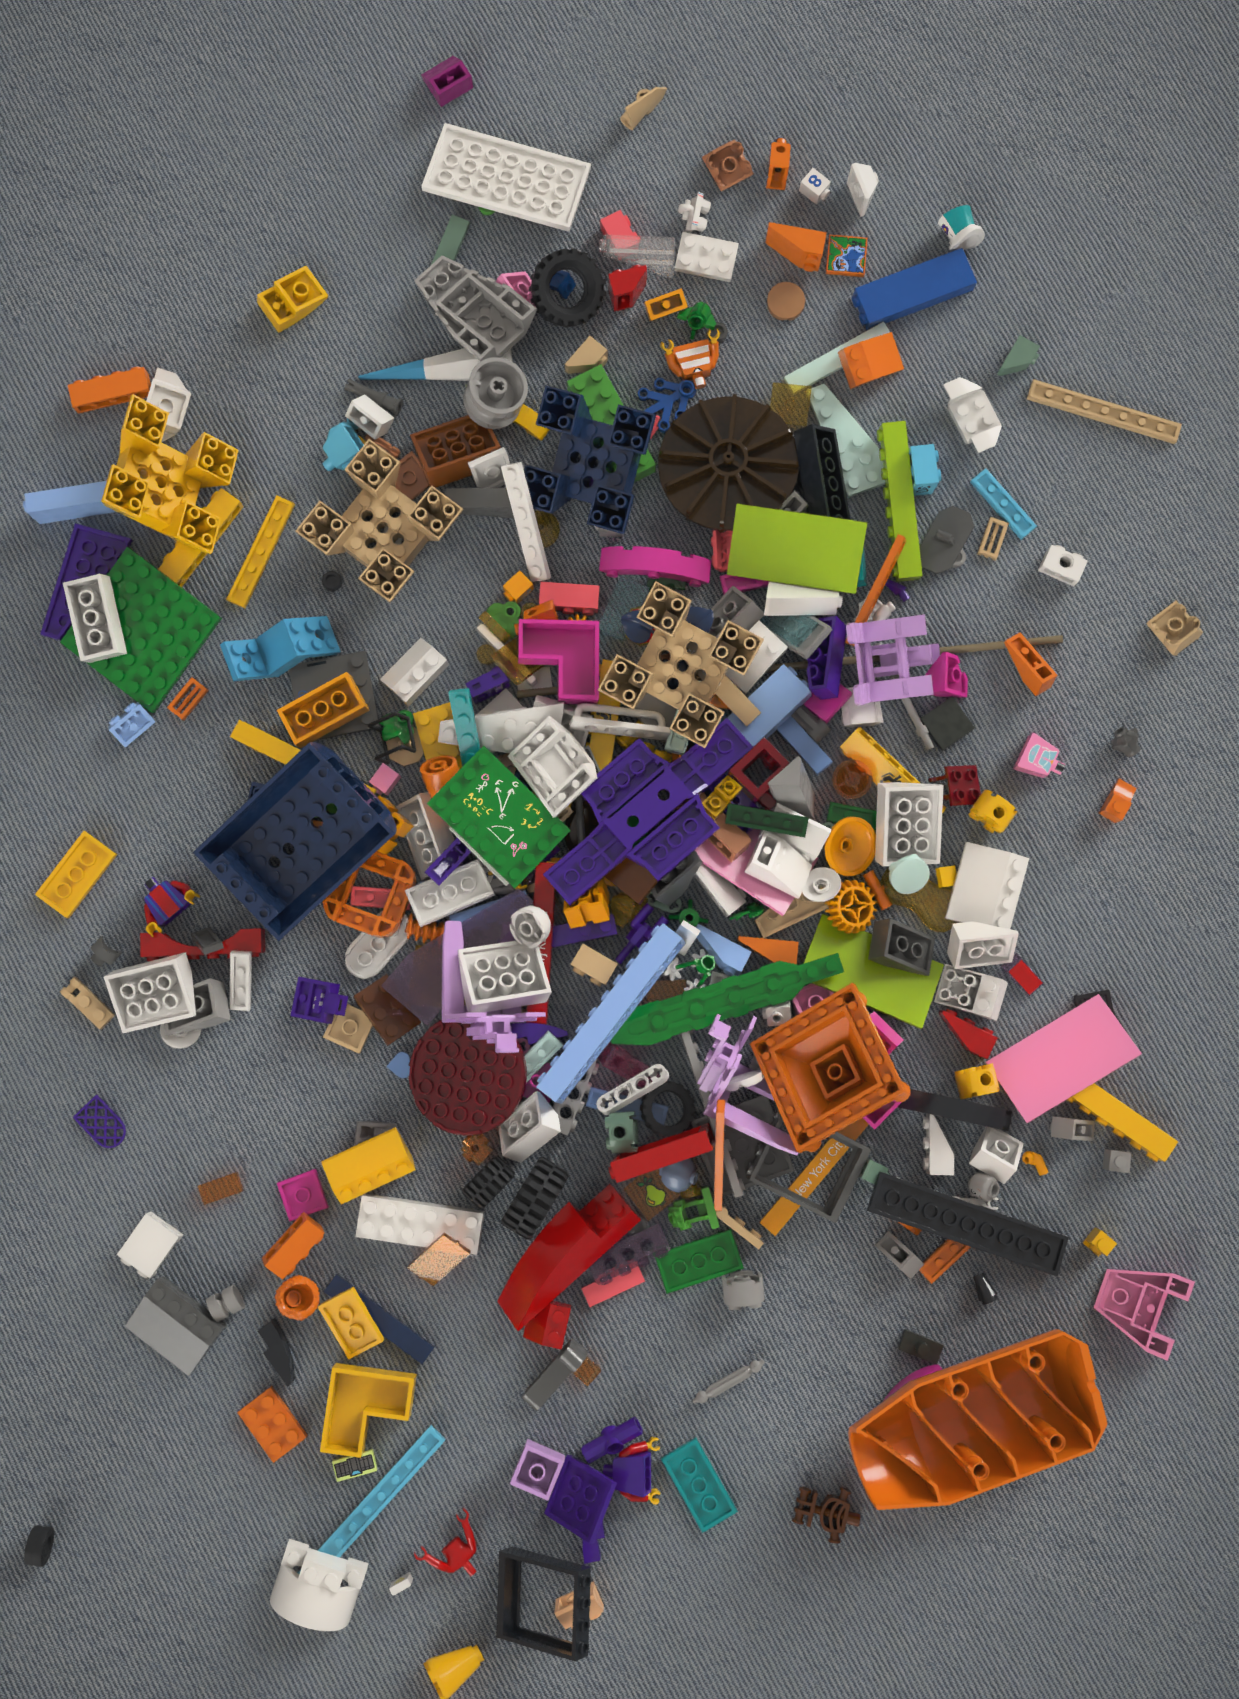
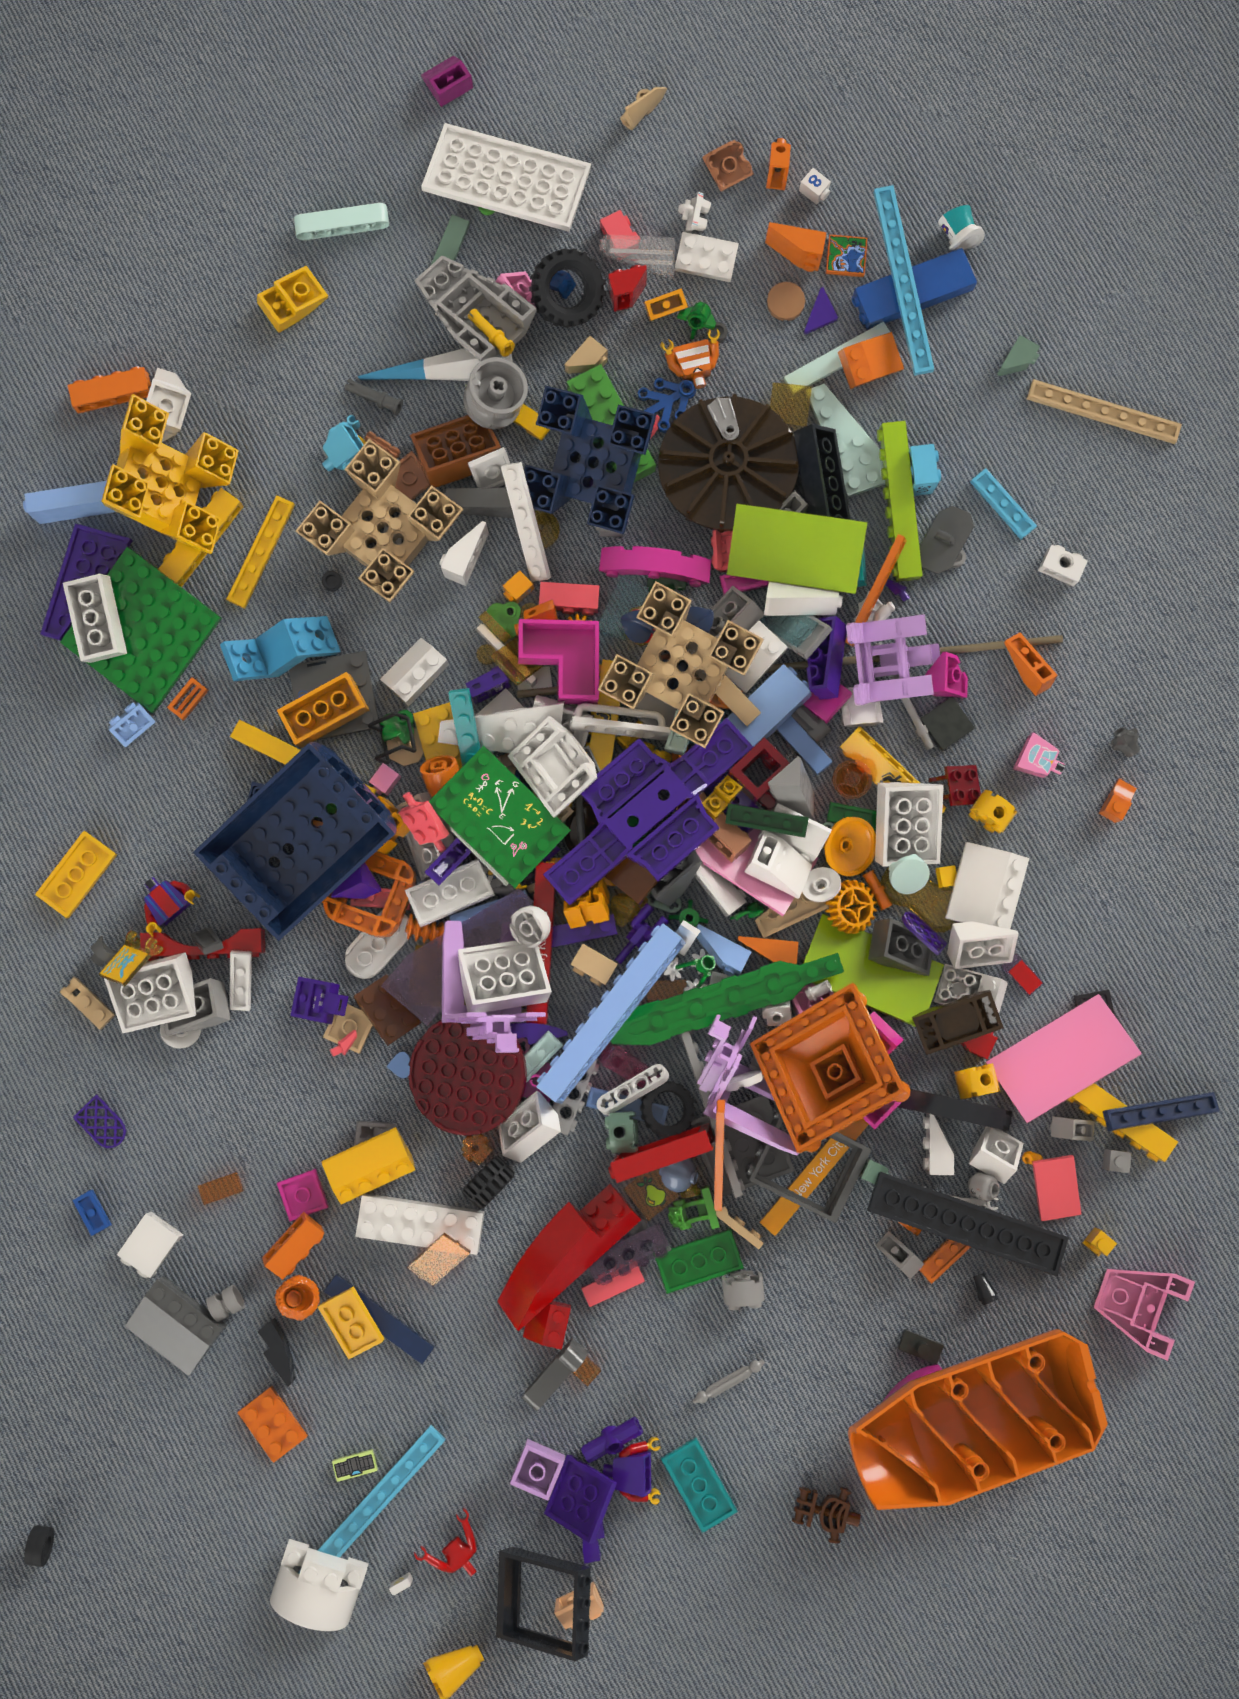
(92, 1212): none -> blue plate
(129, 959): none -> flag
(341, 221): none -> light aqua beam
(344, 1044): none -> coral bar
(354, 1397): yellow piece -> none
(358, 885): none -> dark purple slope
(369, 416): white brick -> none
(423, 822): none -> coral plate
(463, 555): none -> white slope
(496, 337): none -> yellow pin
(535, 1198): black tyre -> none
(724, 417): none -> light grey piece
(818, 990): none -> white pin
(821, 314): none -> dark purple tile
(862, 185): white slope -> none
(903, 280): none -> medium azure plate
(923, 938): none -> dark purple window
(957, 1021): none -> dark brown slope
(973, 414): white piece -> none
(987, 553): tan tile -> none
(1056, 1187): none -> coral tile
(1161, 1111): none -> dark blue tile
(1175, 628): tan slope -> none

